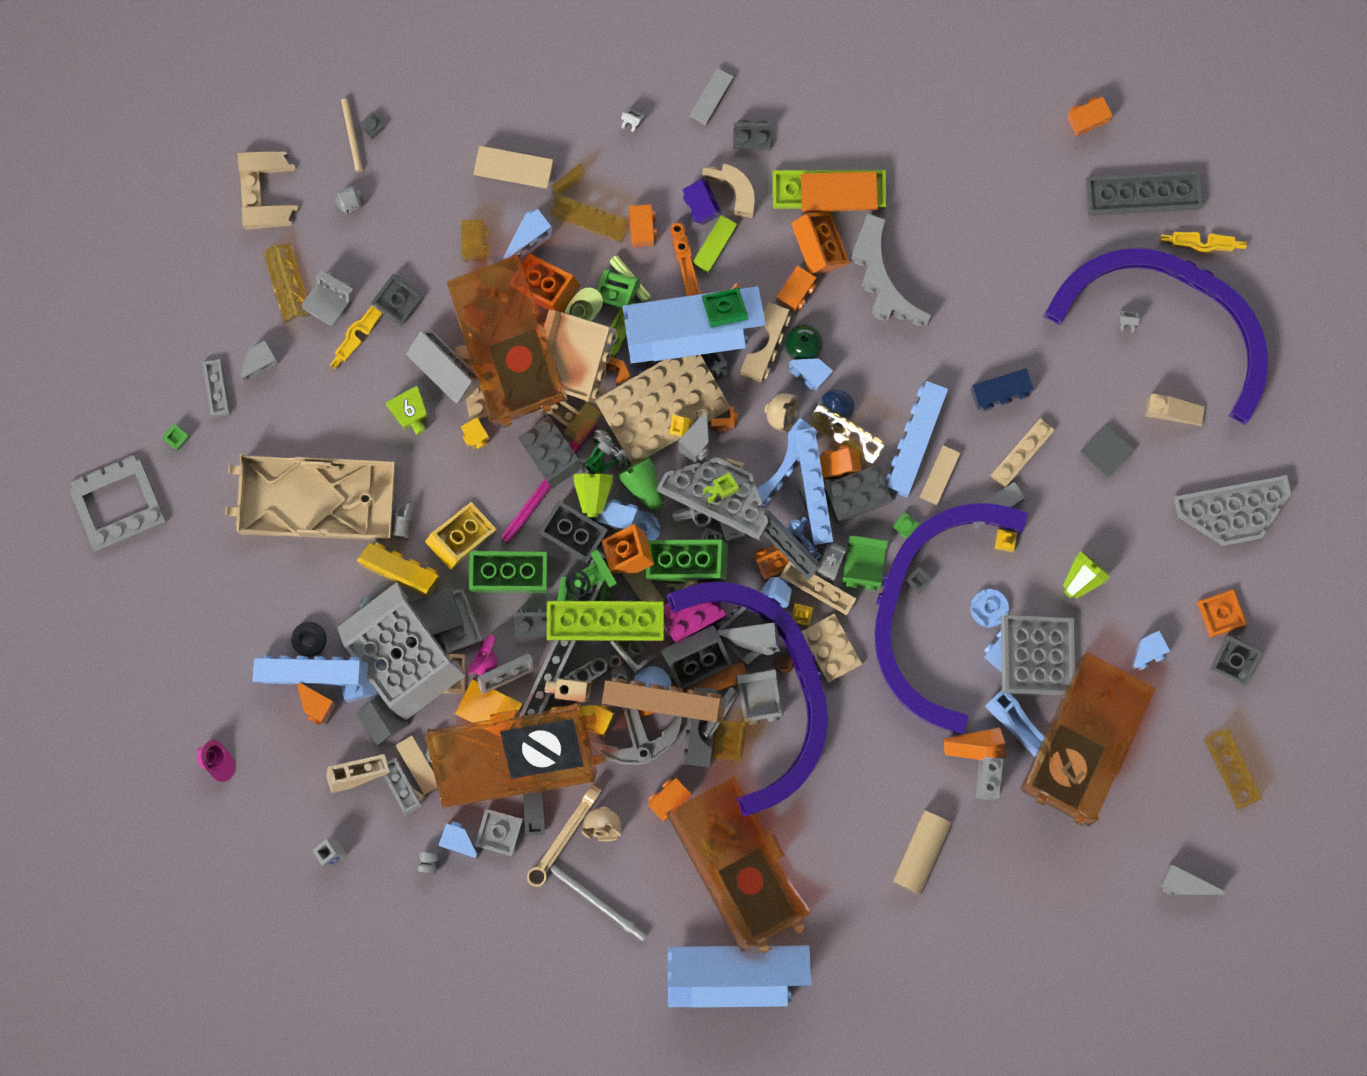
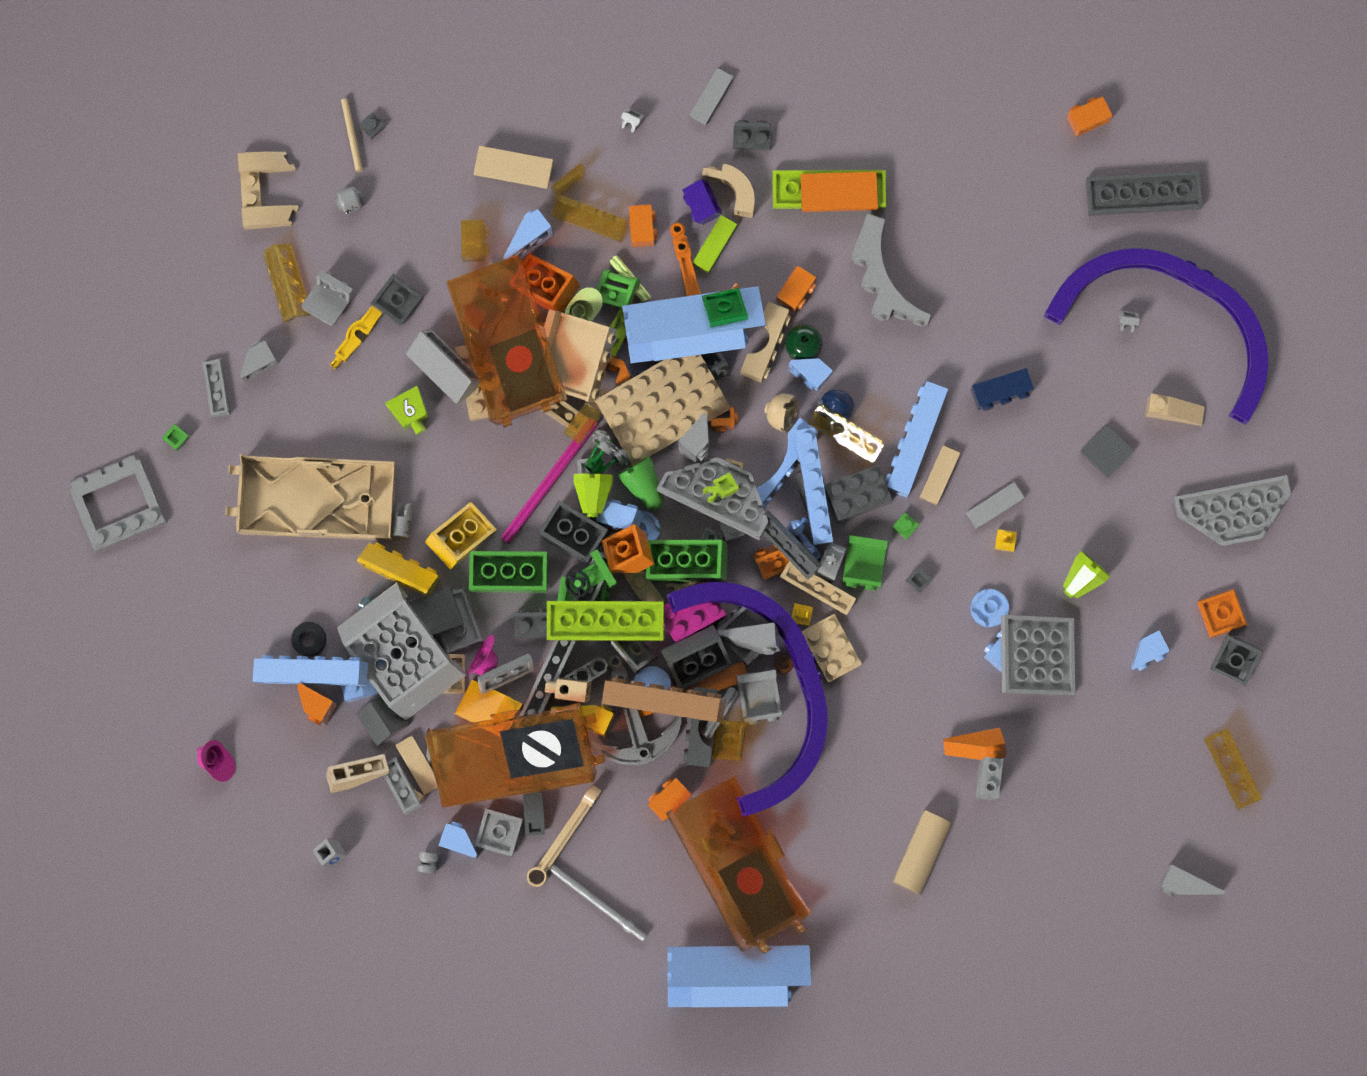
(474, 434): yellow brick -> none
(550, 452): dark grey brick -> none
(602, 824): tan cylinder -> none
(679, 425): yellow tile -> none
(688, 513): light grey beam -> none
(777, 590): light blue slope -> none
(820, 242): orange slope -> none
(840, 462): orange brick -> none
(993, 515): dark purple arch -> none
(1011, 715): light blue arch -> none
(1022, 453): tan plate -> none
(1088, 739): clear orange piece -> none
(1192, 241): yellow piece -> none

